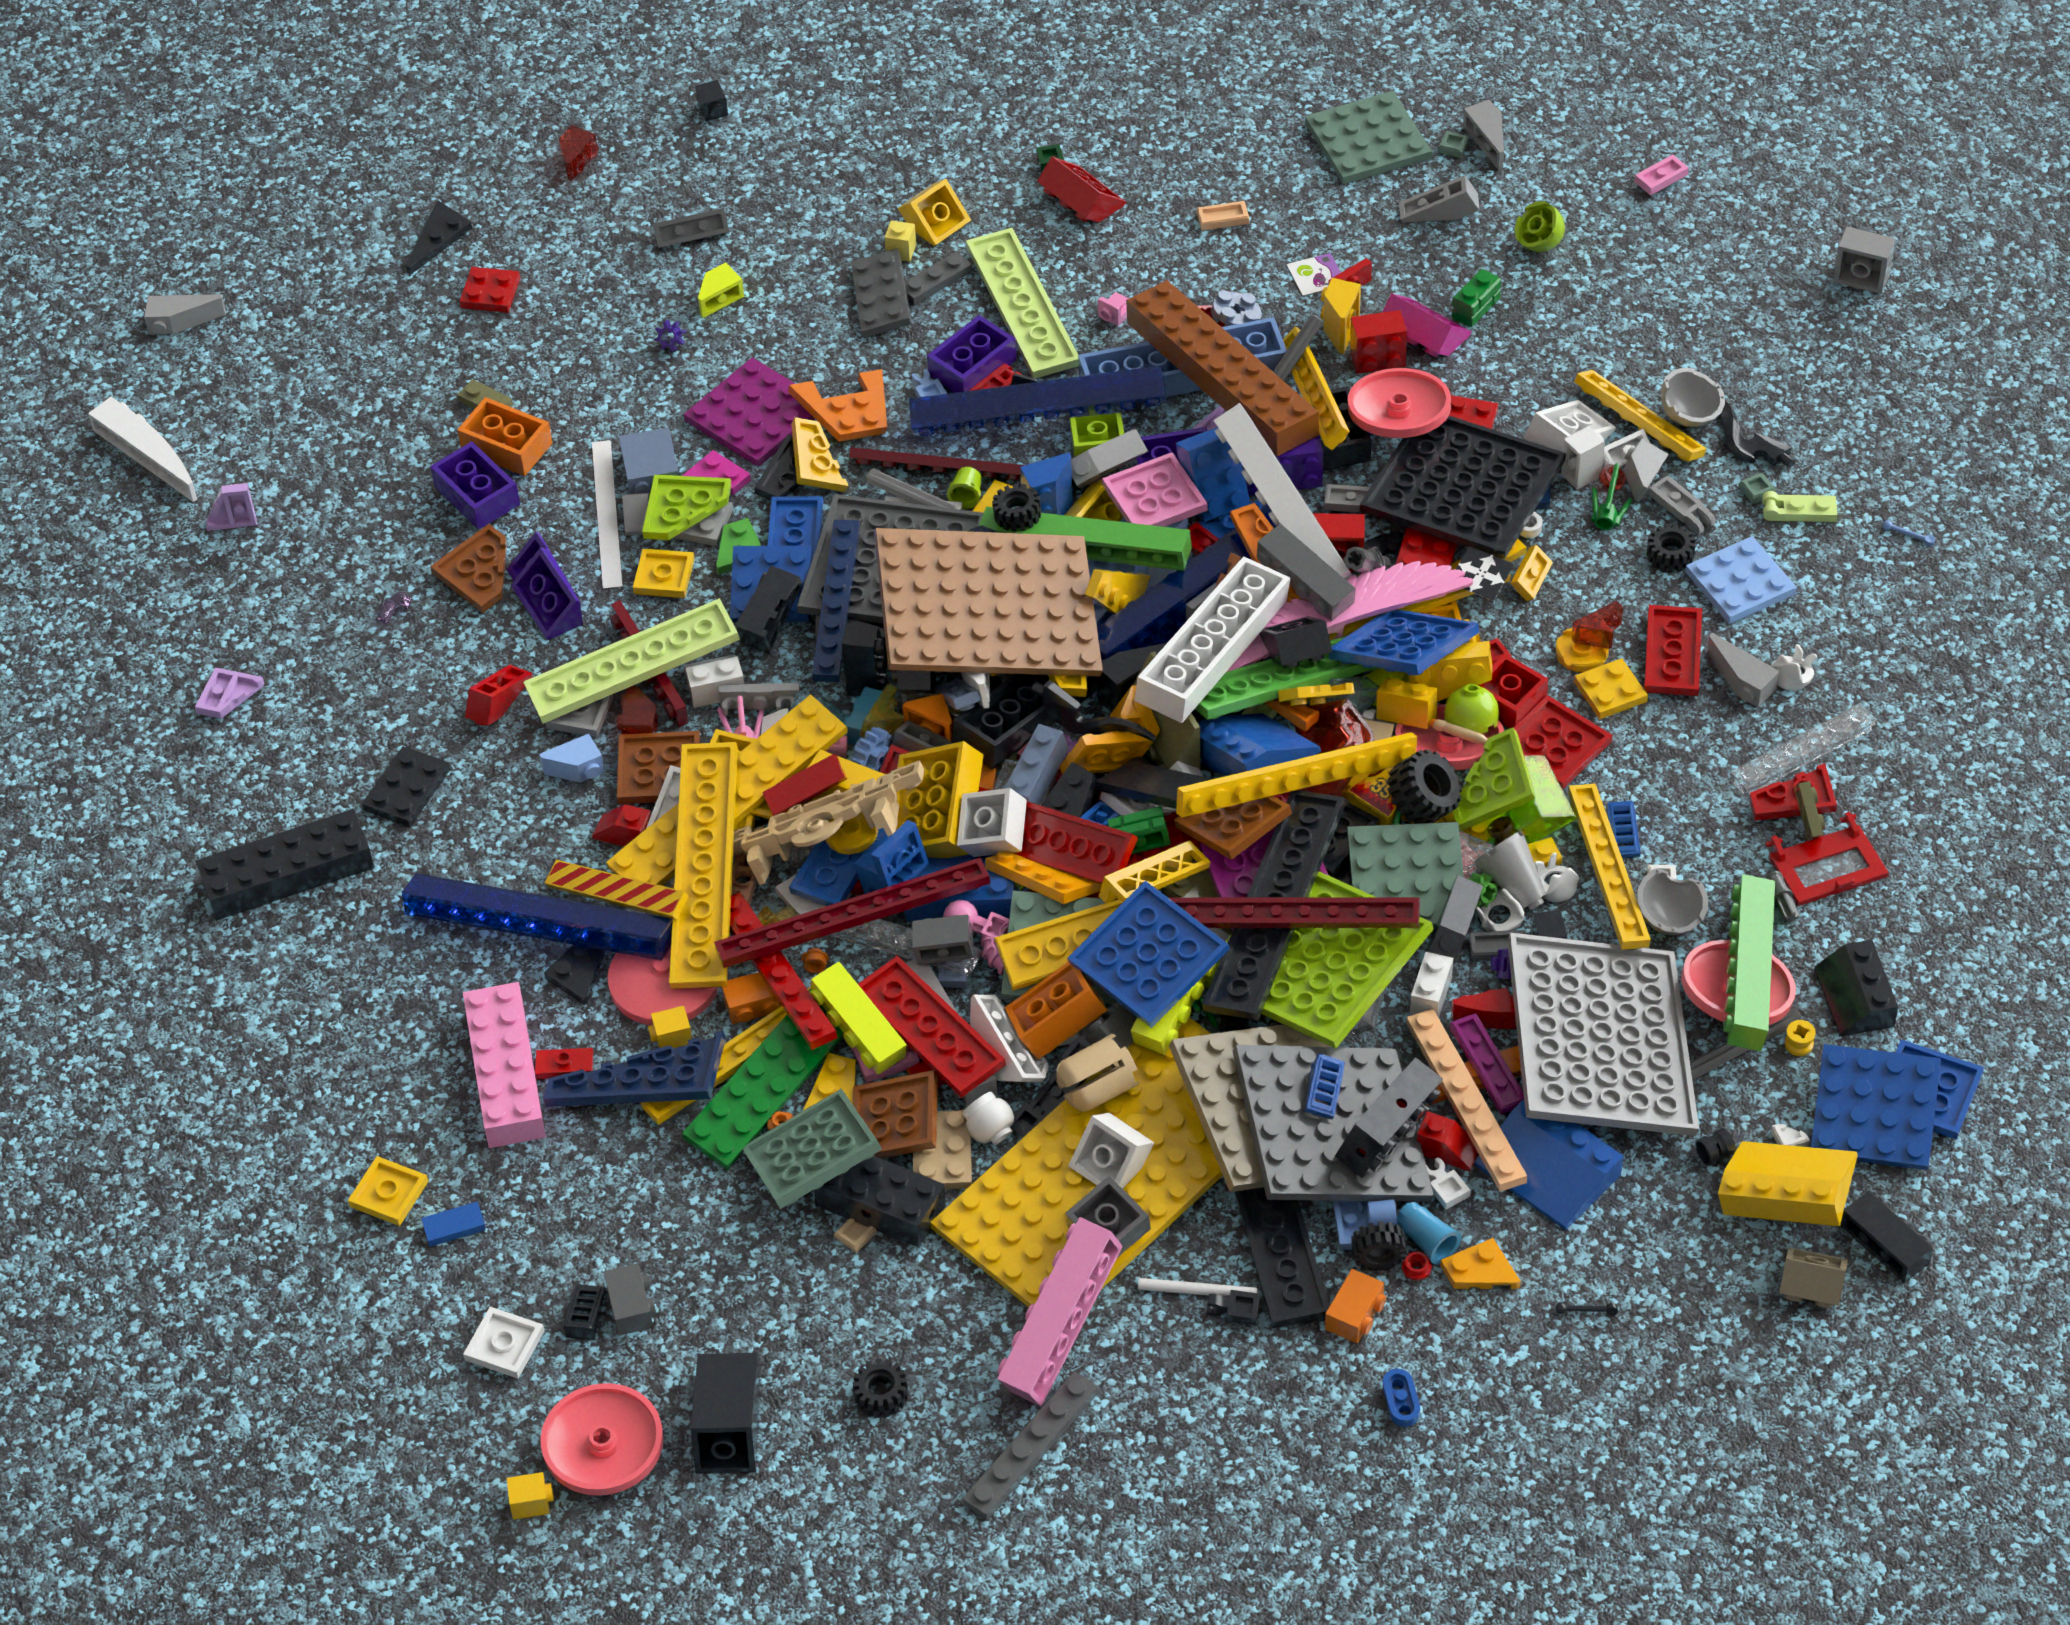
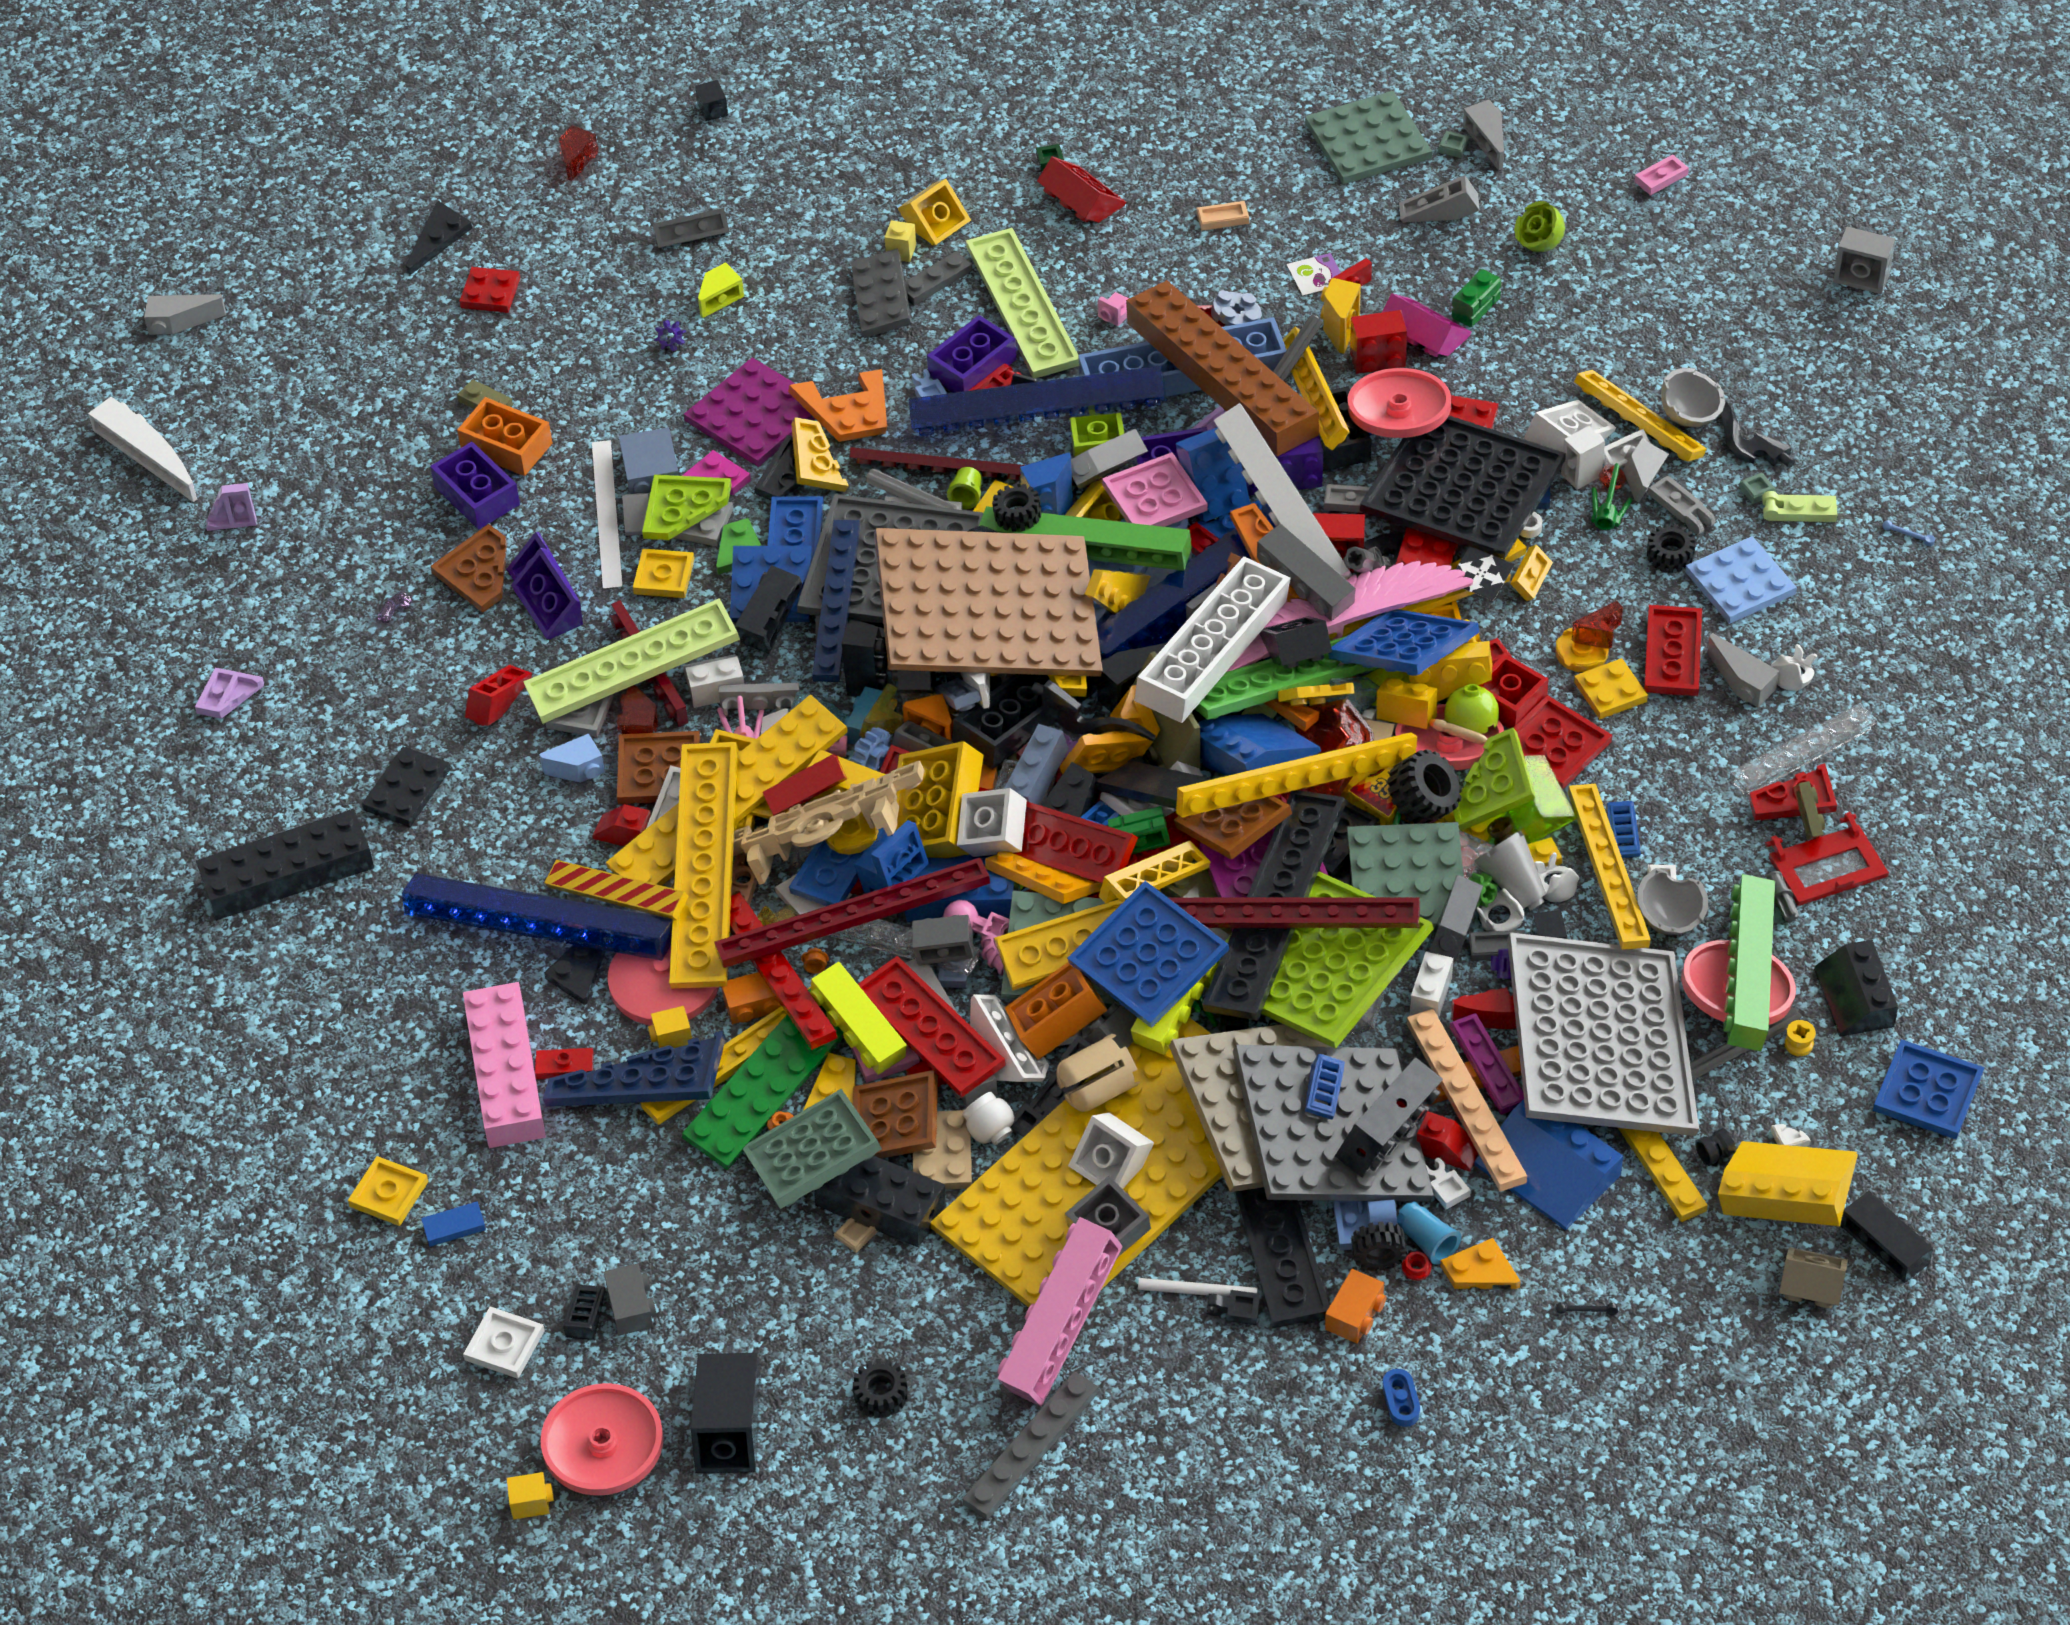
(1666, 1173): none -> yellow plate
(1877, 1105): blue plate -> none

